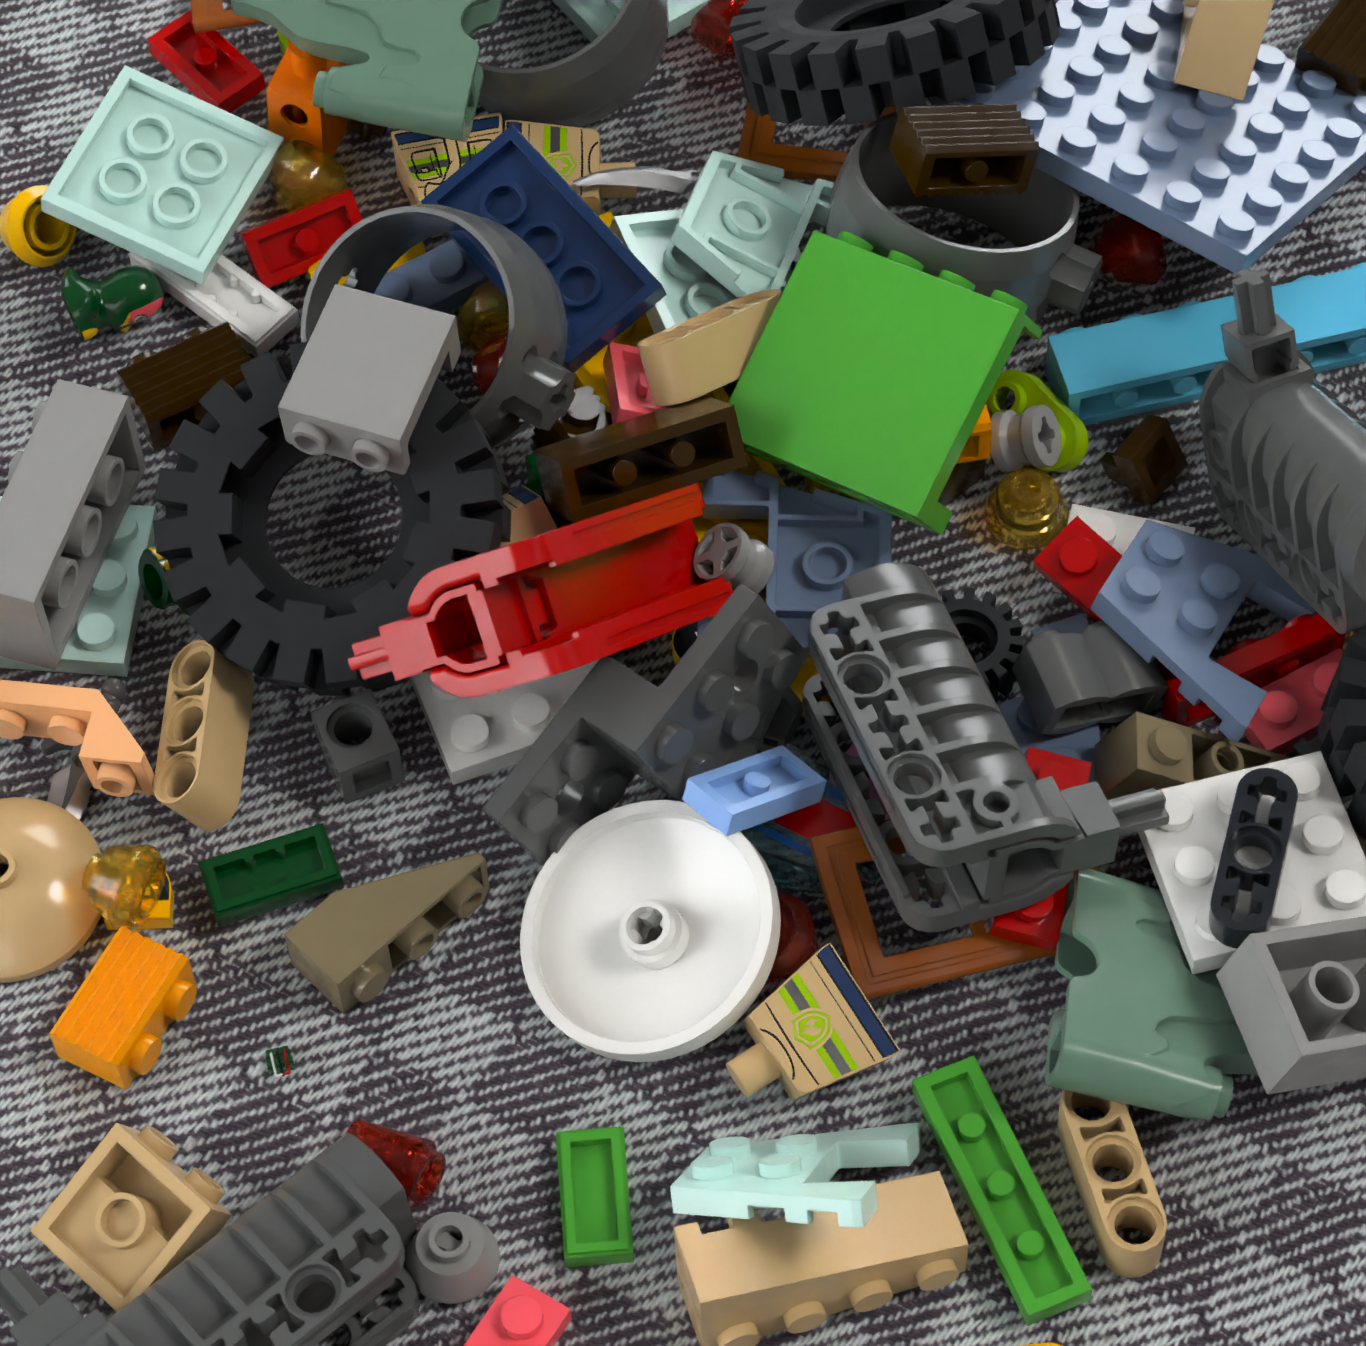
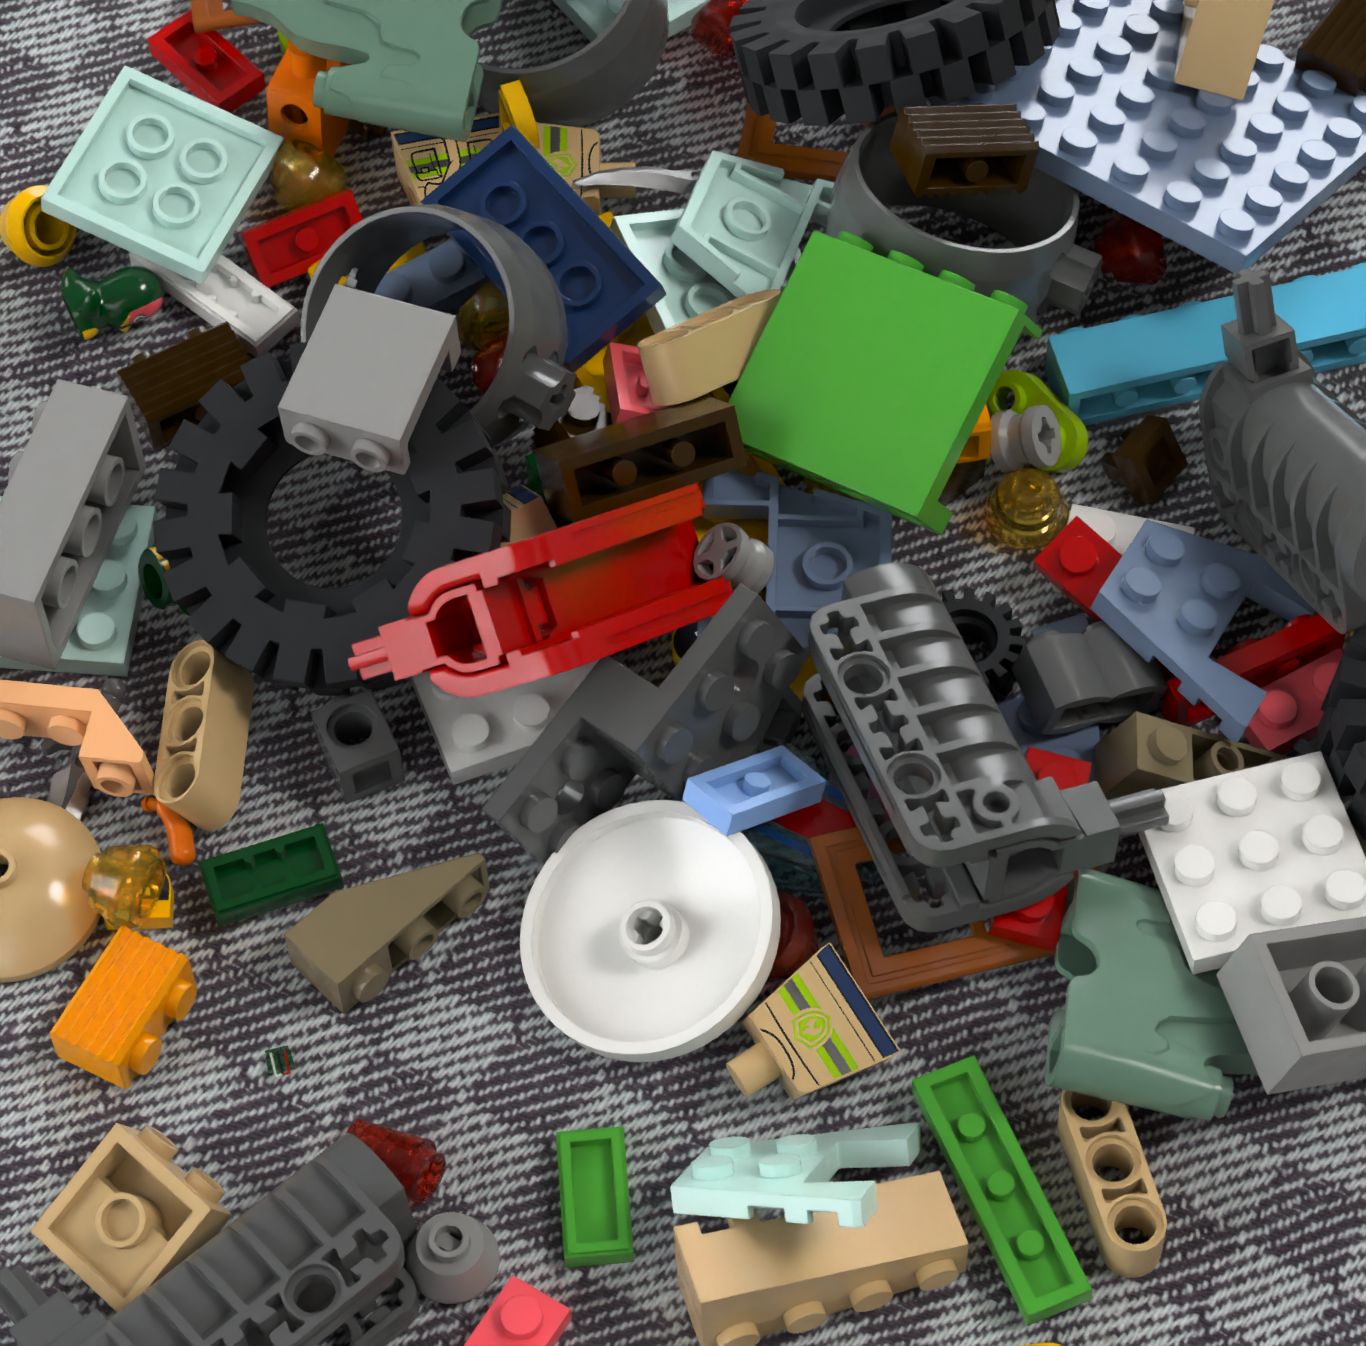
(178, 831): none -> orange piece
(516, 110): none -> yellow tile
(1244, 832): black beam -> none

